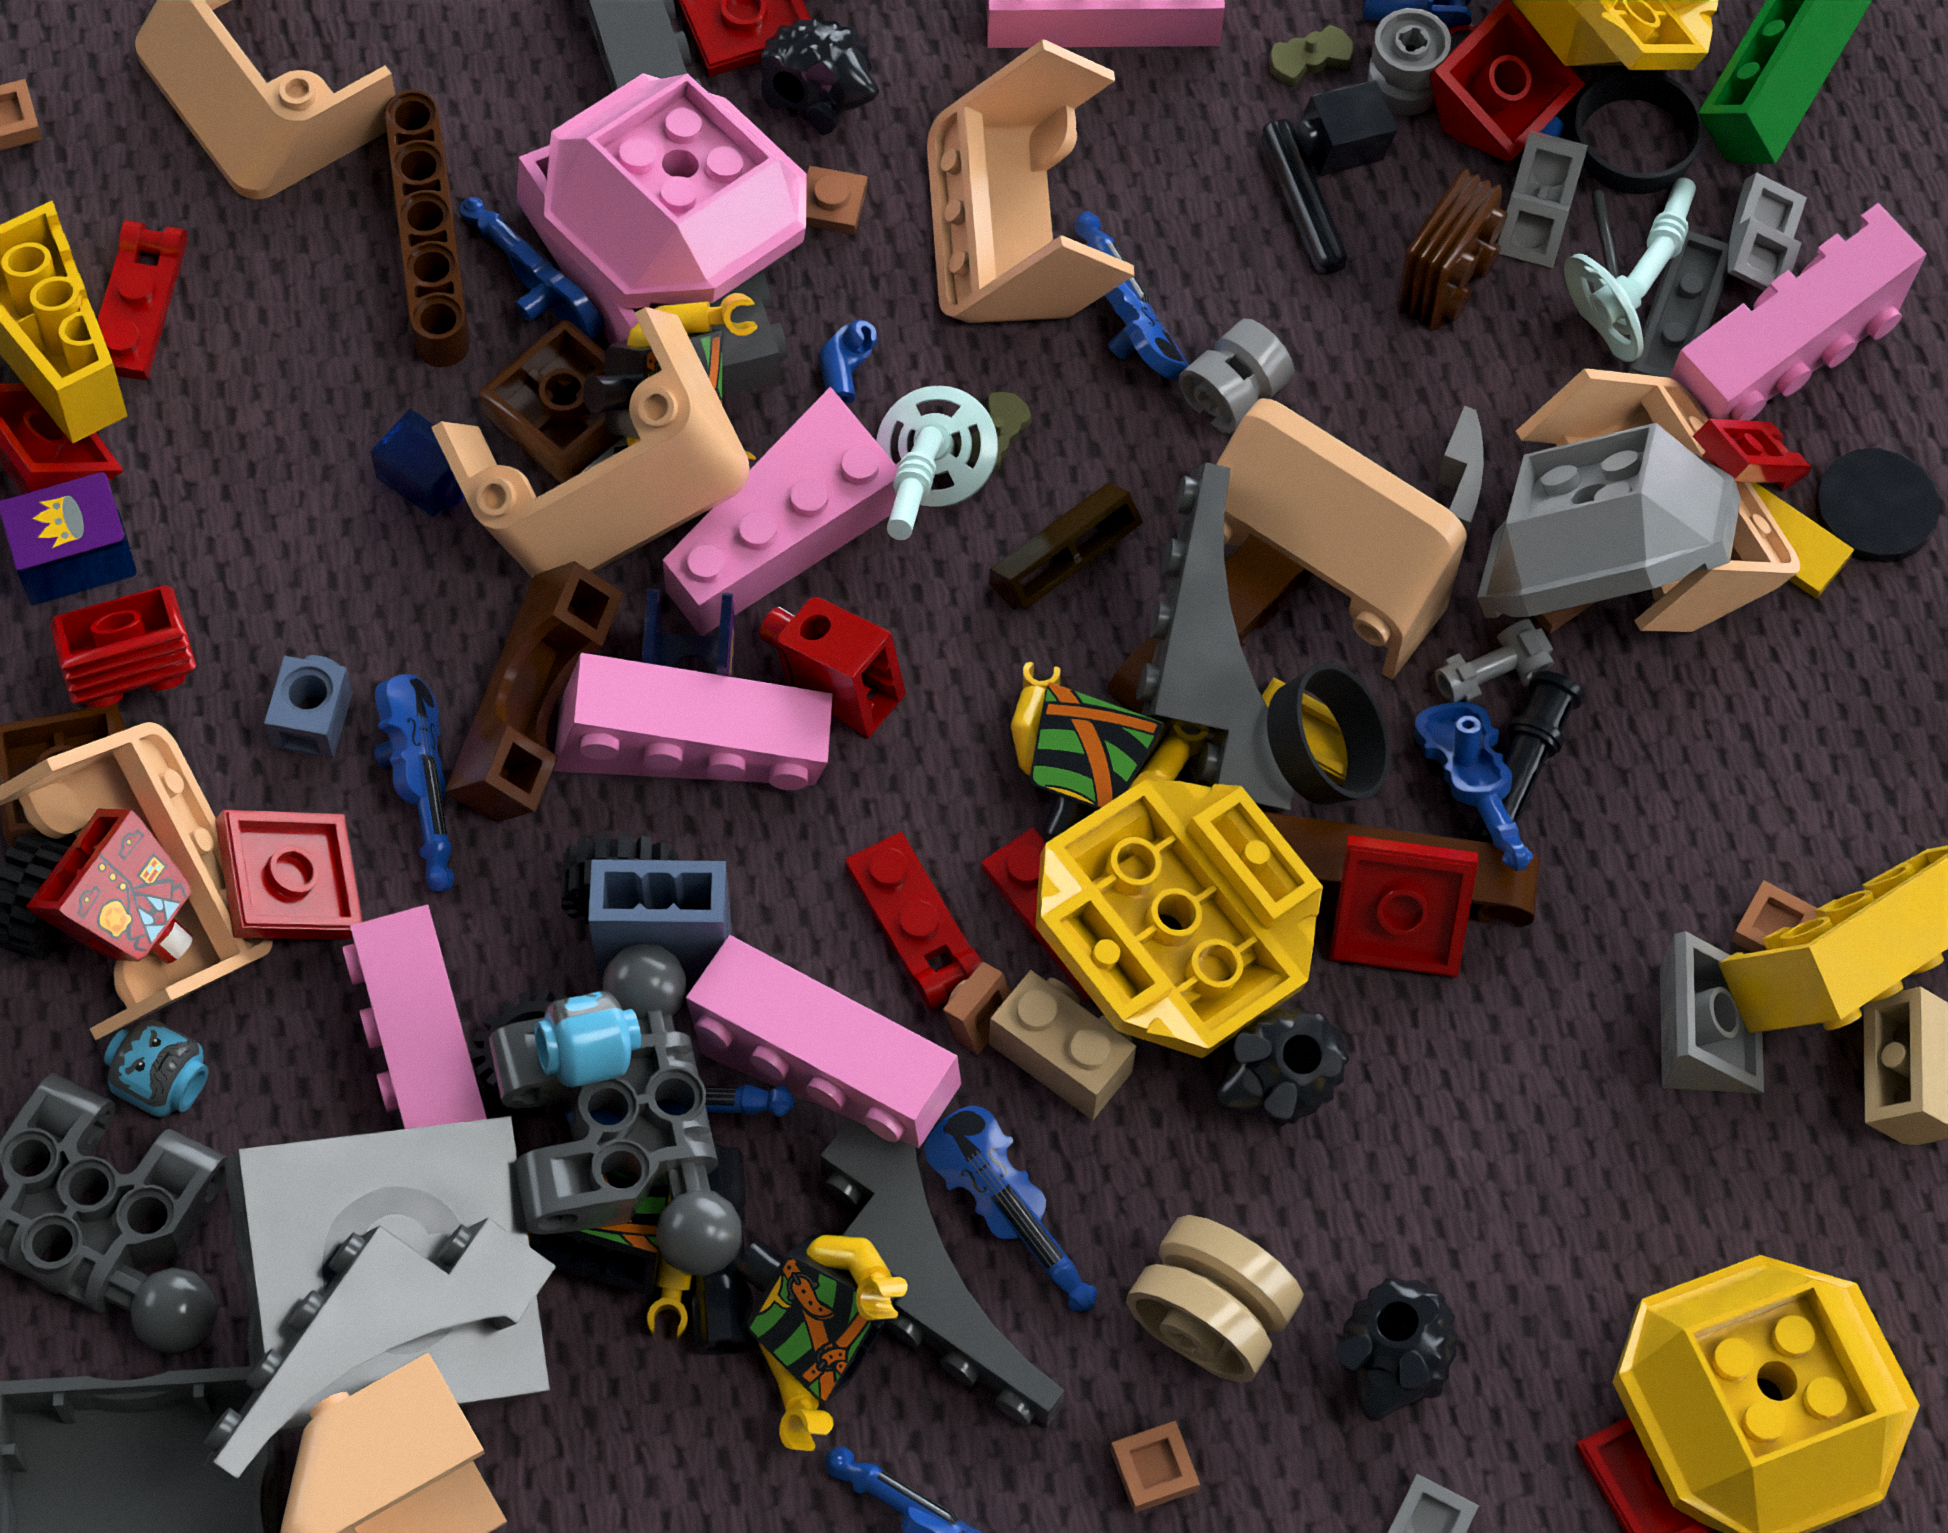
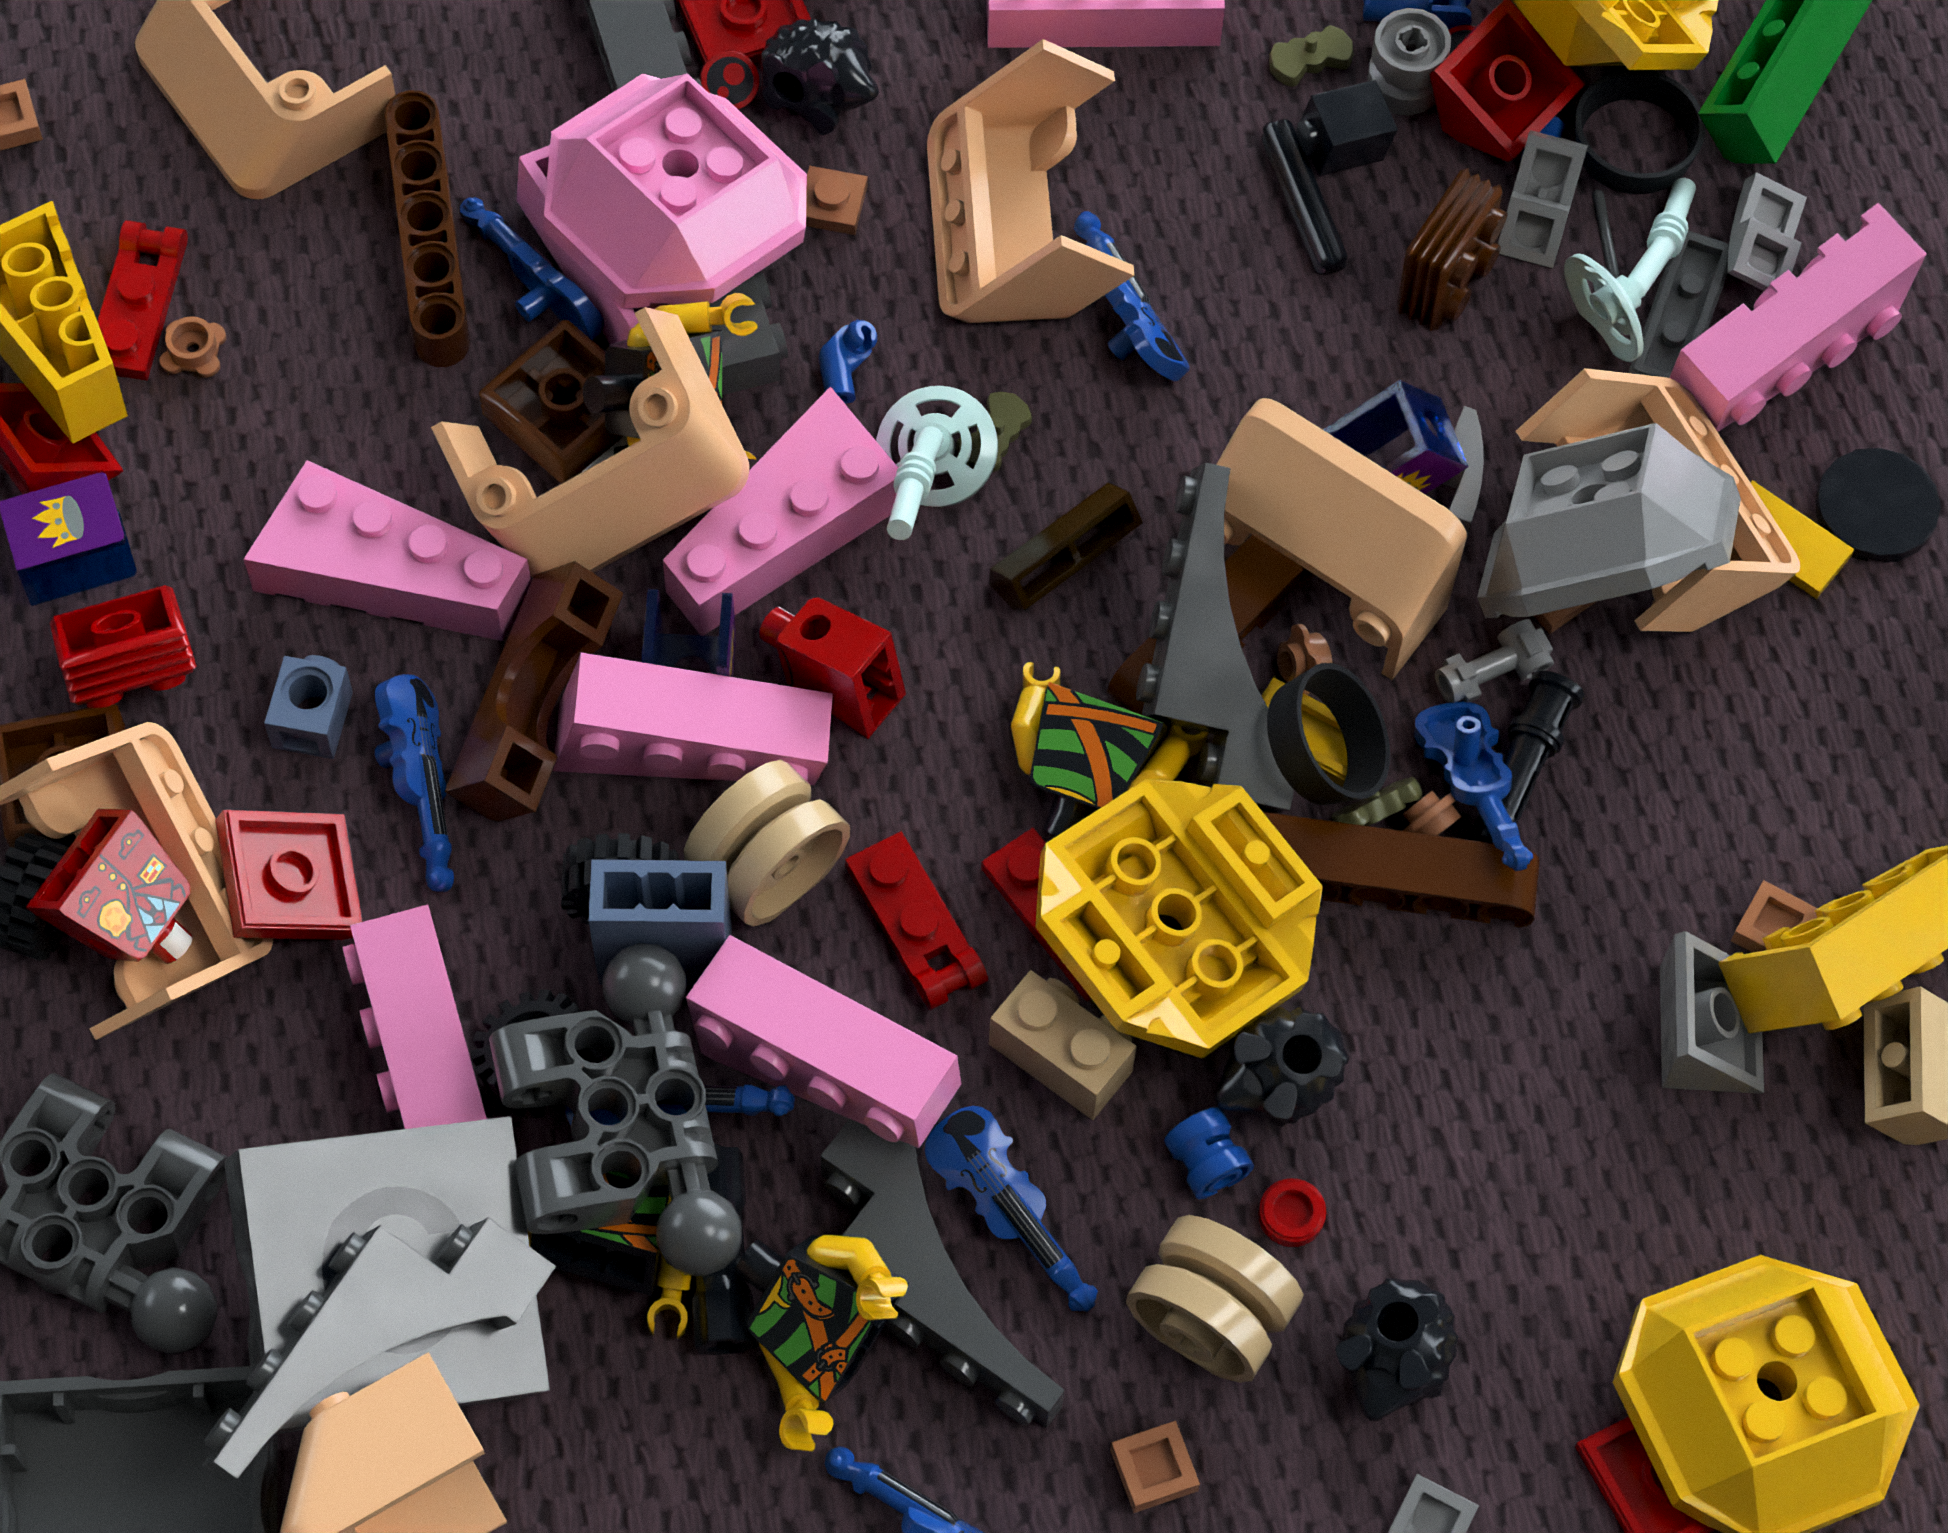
(156, 1068): head -> none
(188, 332): none -> nougat plate
(383, 557): none -> bright pink wedge
(415, 465): clear blue brick -> none
(586, 1039): medium azure head -> none
(731, 77): none -> tile
(770, 839): none -> tan wheel
(974, 1004): nougat plate -> none
(1208, 1152): none -> blue wheel
(1239, 371): light grey wheel -> none
(1292, 1212): none -> red tile
(1302, 653): none -> nougat plate
(1380, 805): none -> olive piece
(1392, 414): none -> clear blue piece
(1403, 906): red tile -> none
(1431, 814): none -> nougat plate
(1751, 452): red plate -> none

